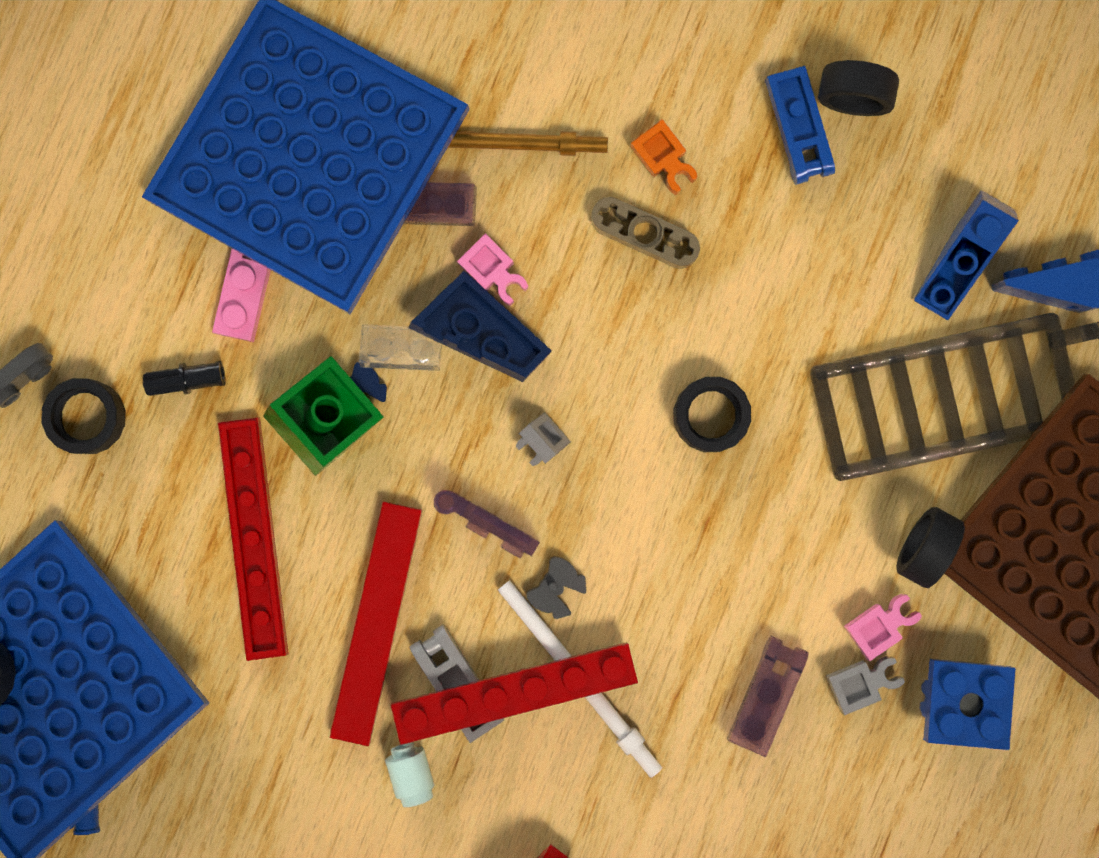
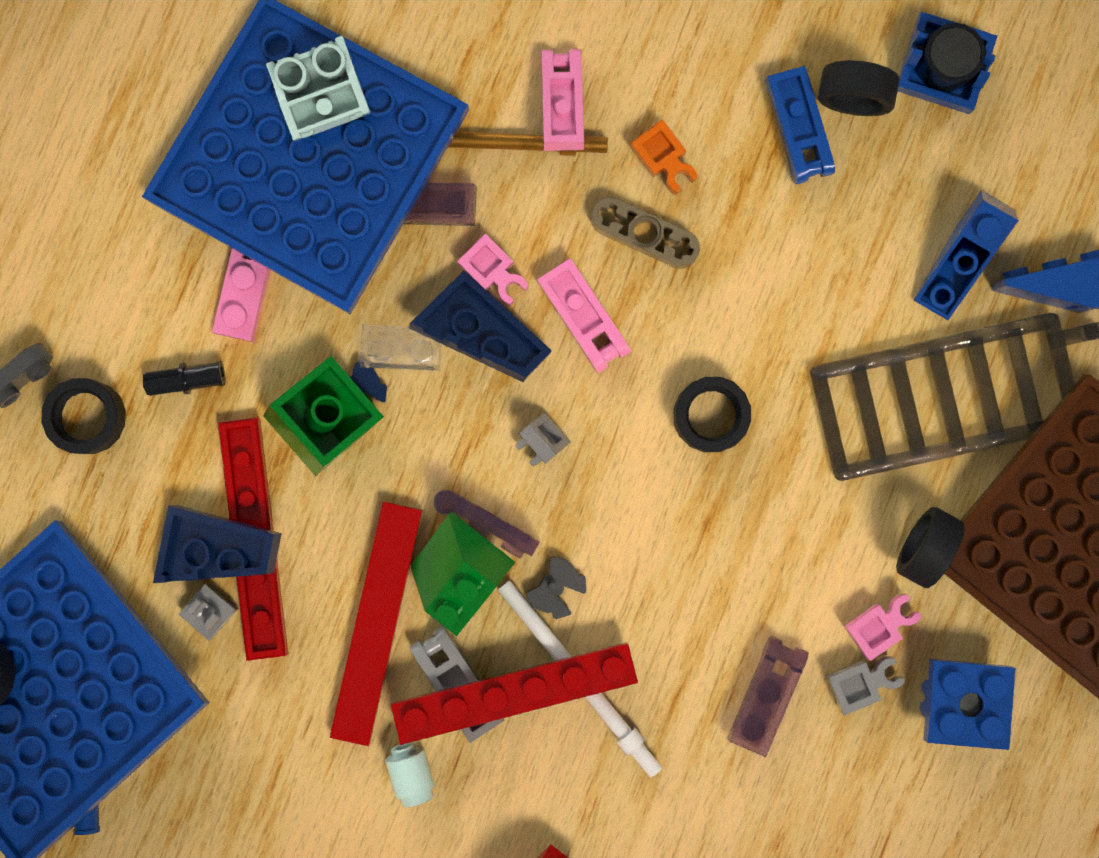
(208, 611): none -> light grey tile
(212, 546): none -> dark blue wing
(316, 97): none -> light aqua slope
(457, 573): none -> green slope
(562, 101): none -> bright pink plate
(583, 314): none -> bright pink plate
(946, 63): none -> piece

